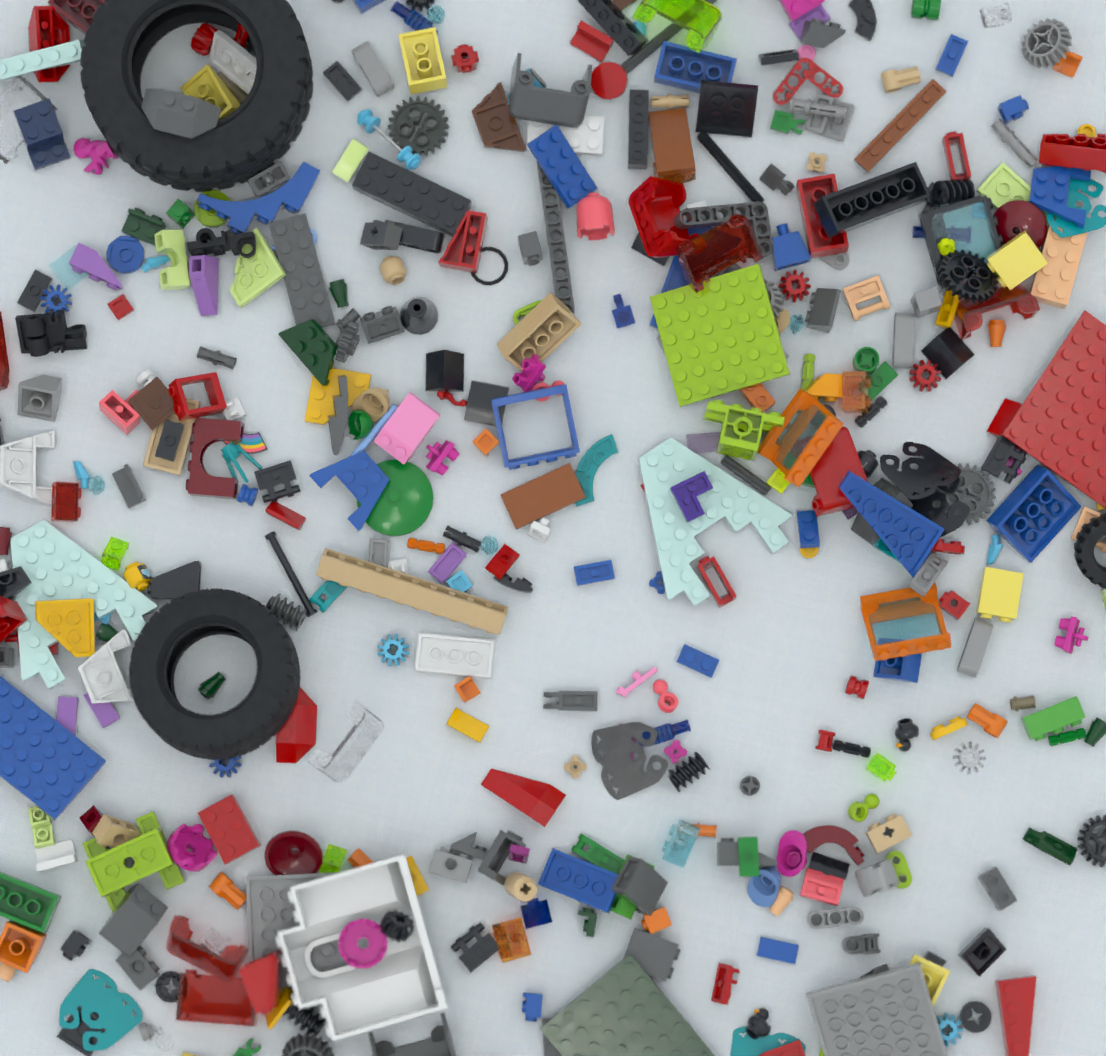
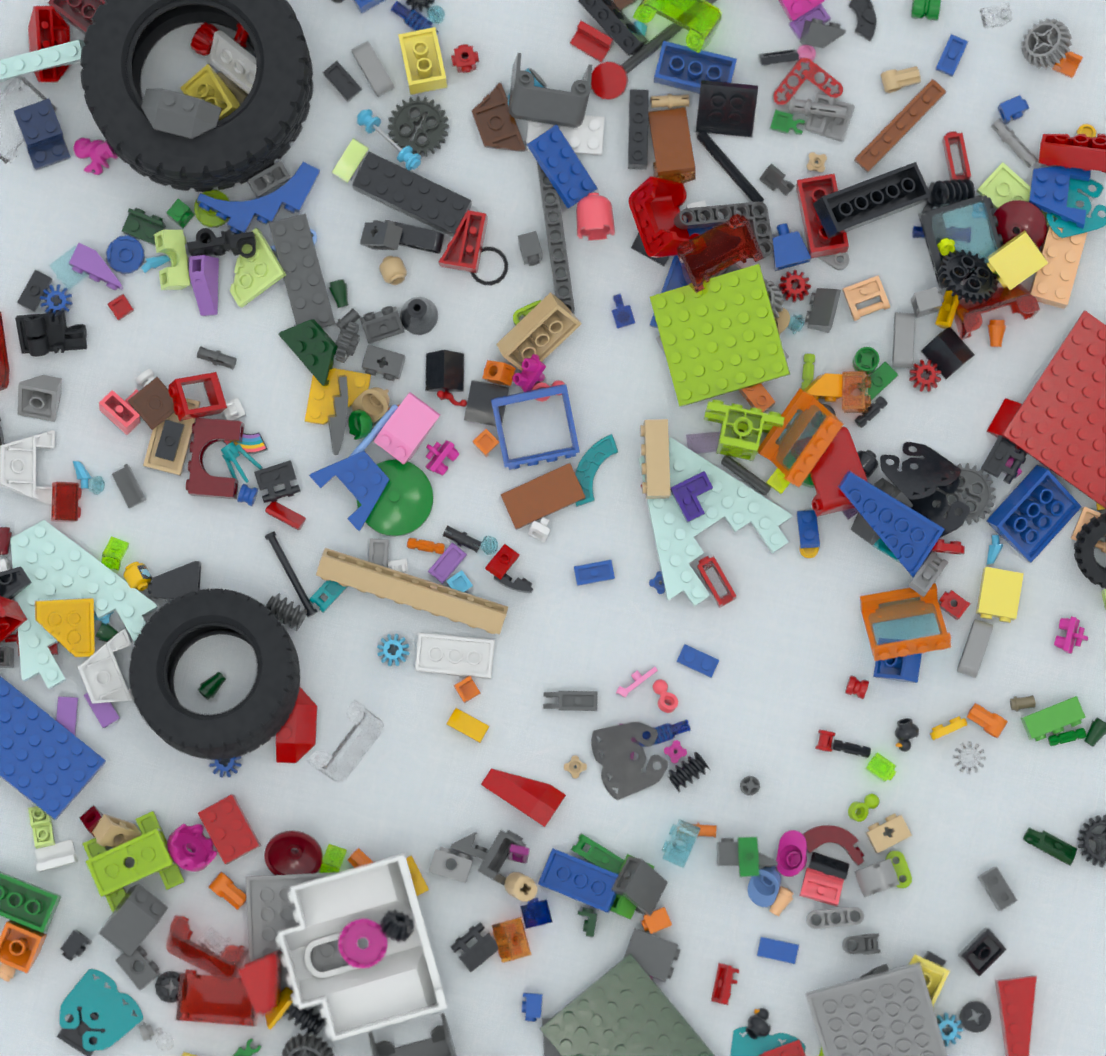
(375, 355): none -> dark grey brick
(498, 373): none -> orange brick
(656, 459): none -> tan brick

